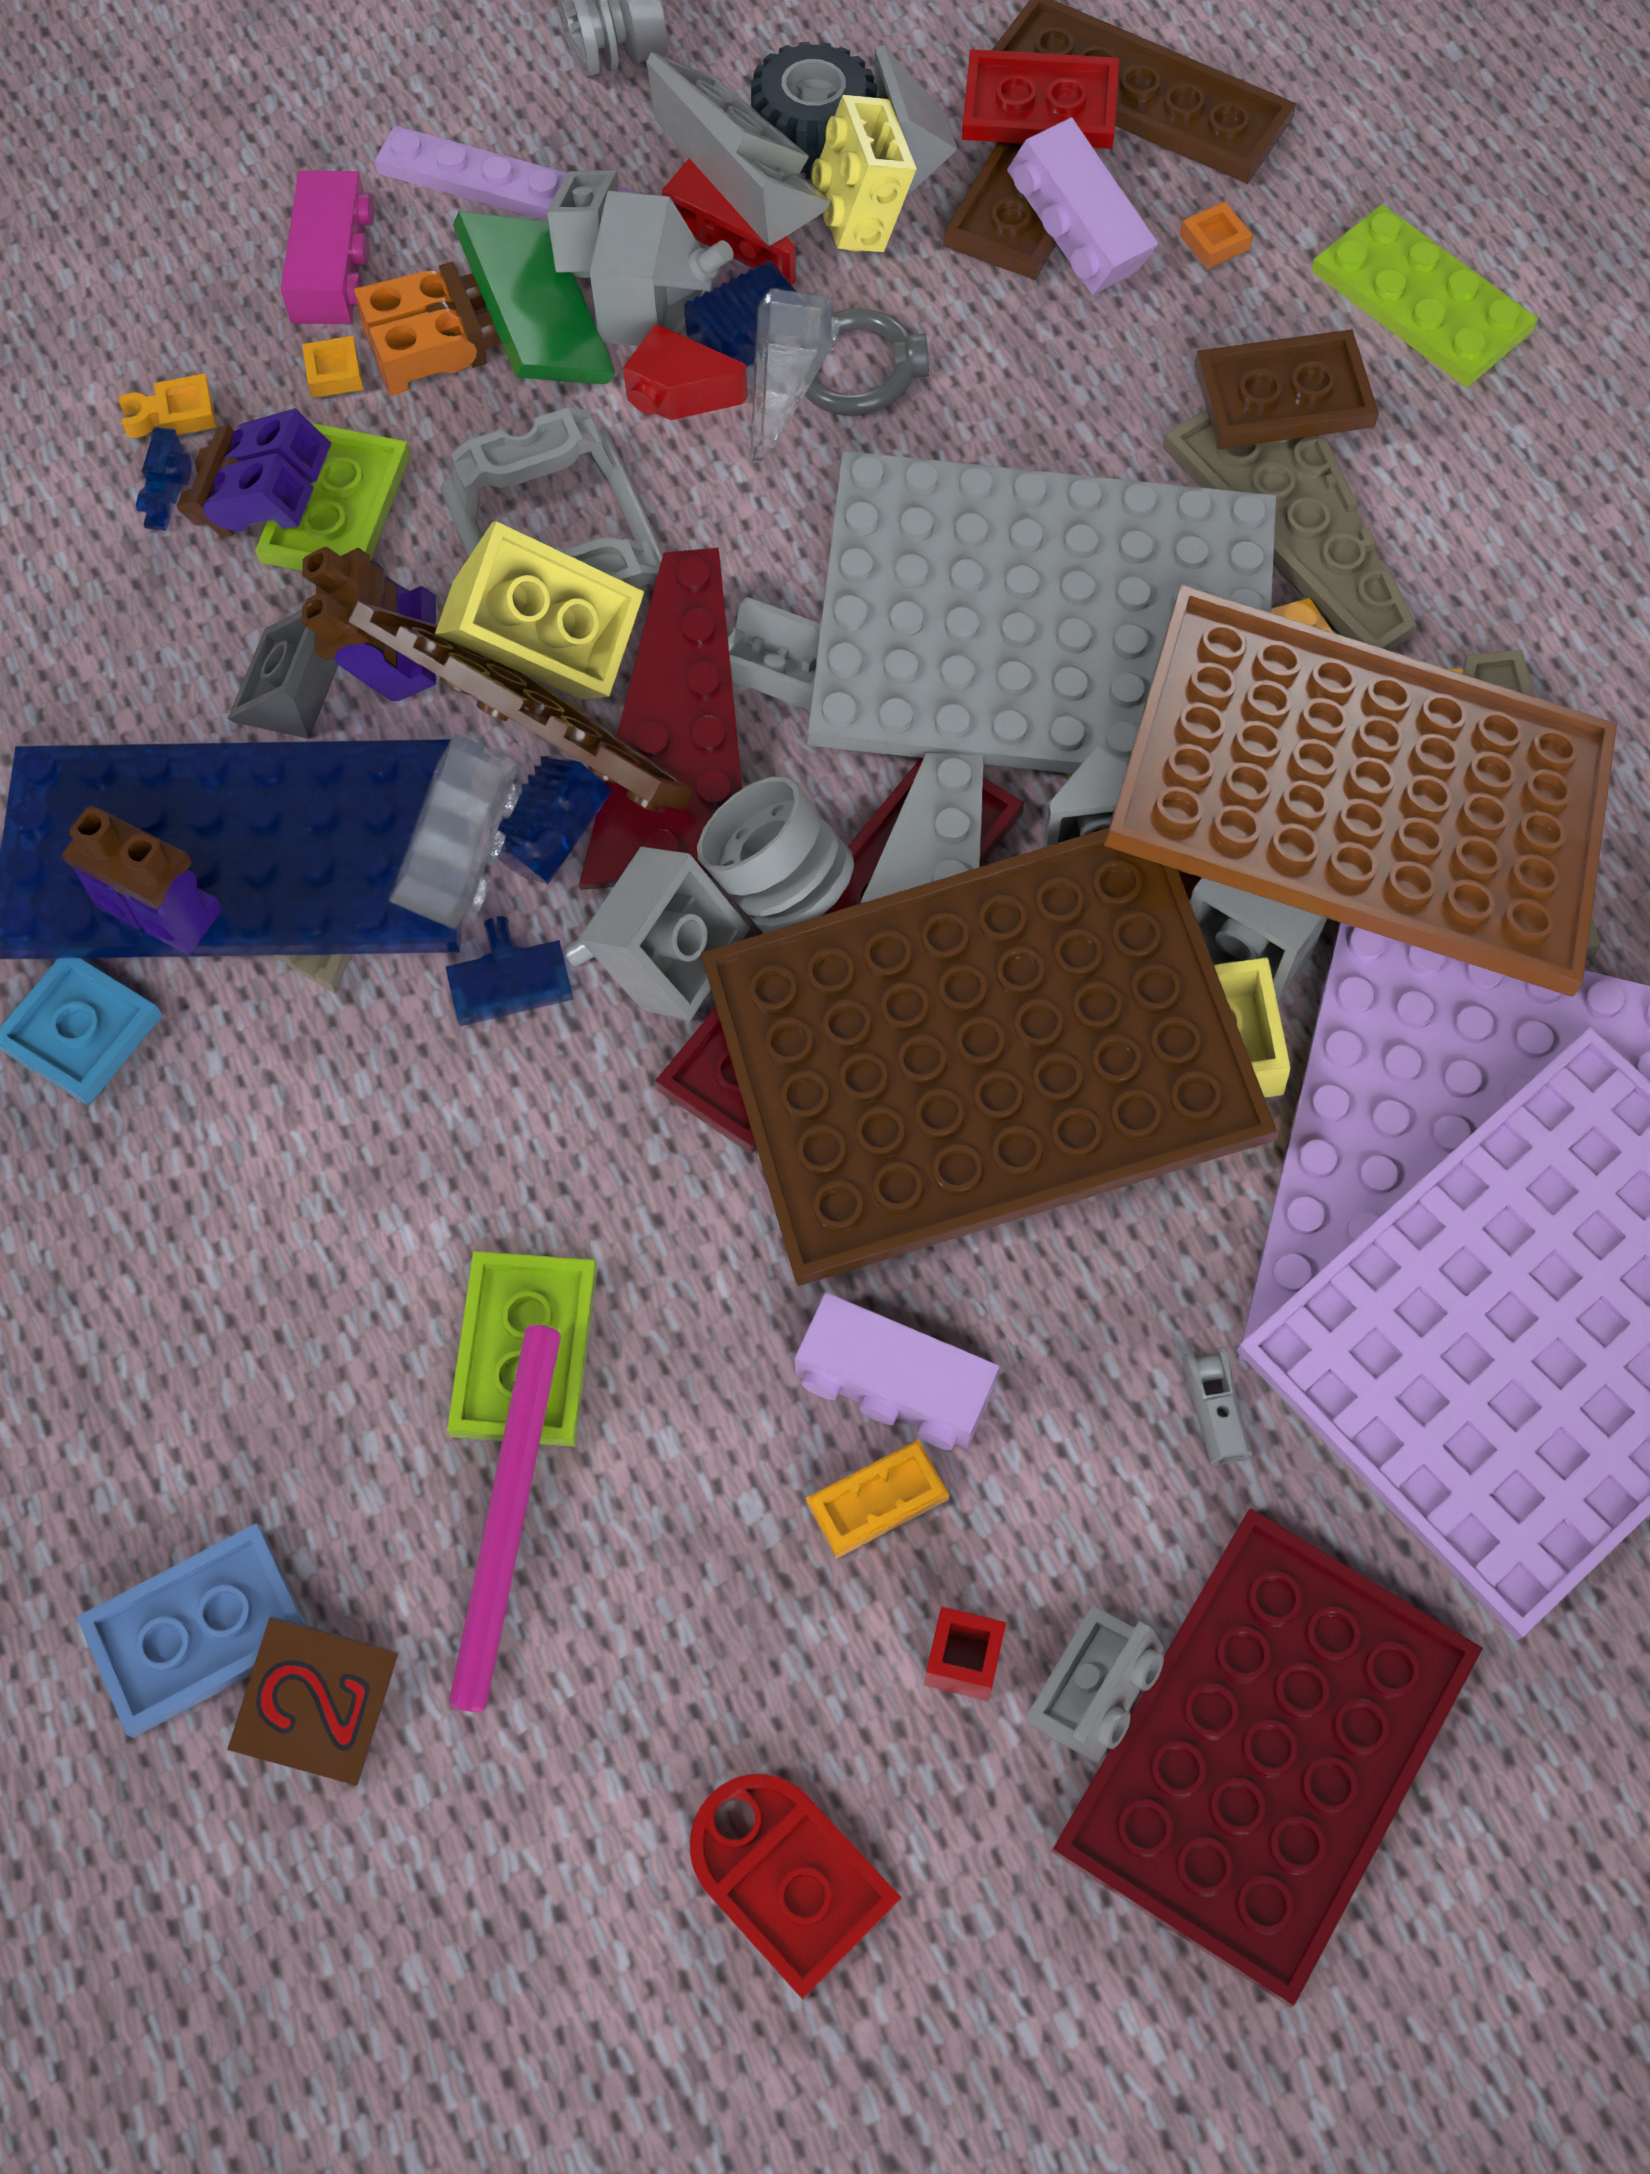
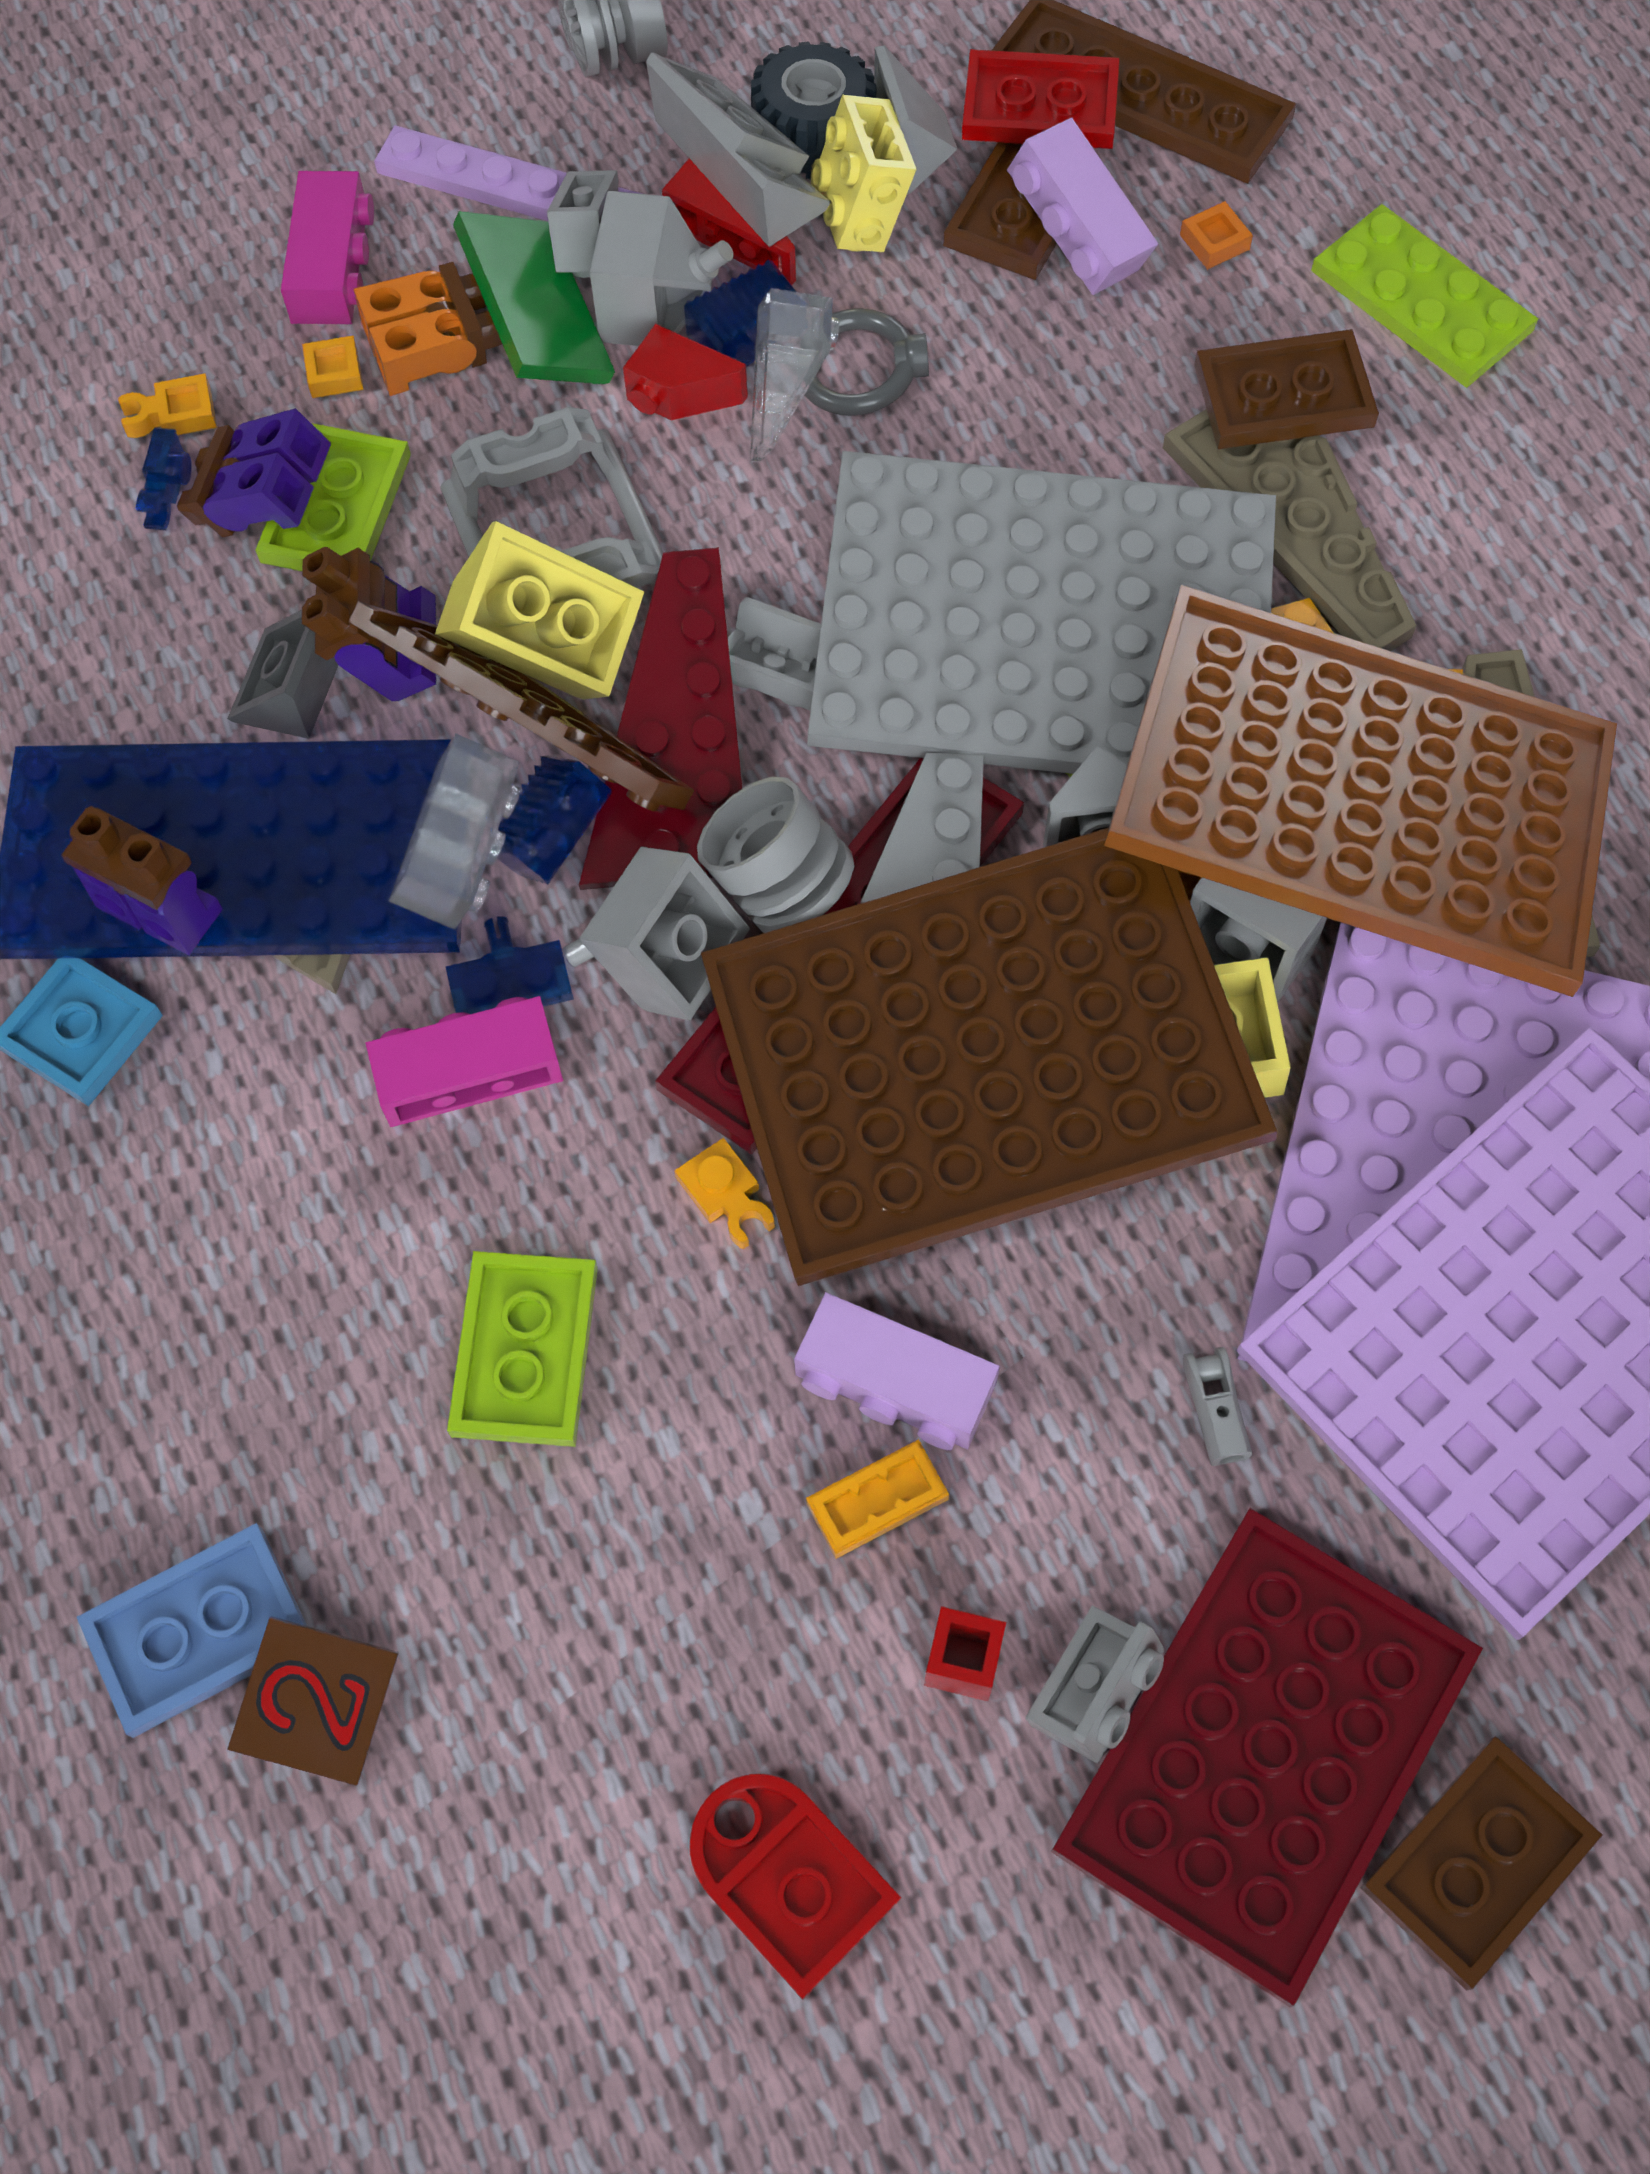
(463, 1060): none -> dark pink brick
(505, 1519): dark pink axle -> none
(720, 1186): none -> light orange plate
(1481, 1863): none -> reddish brown plate

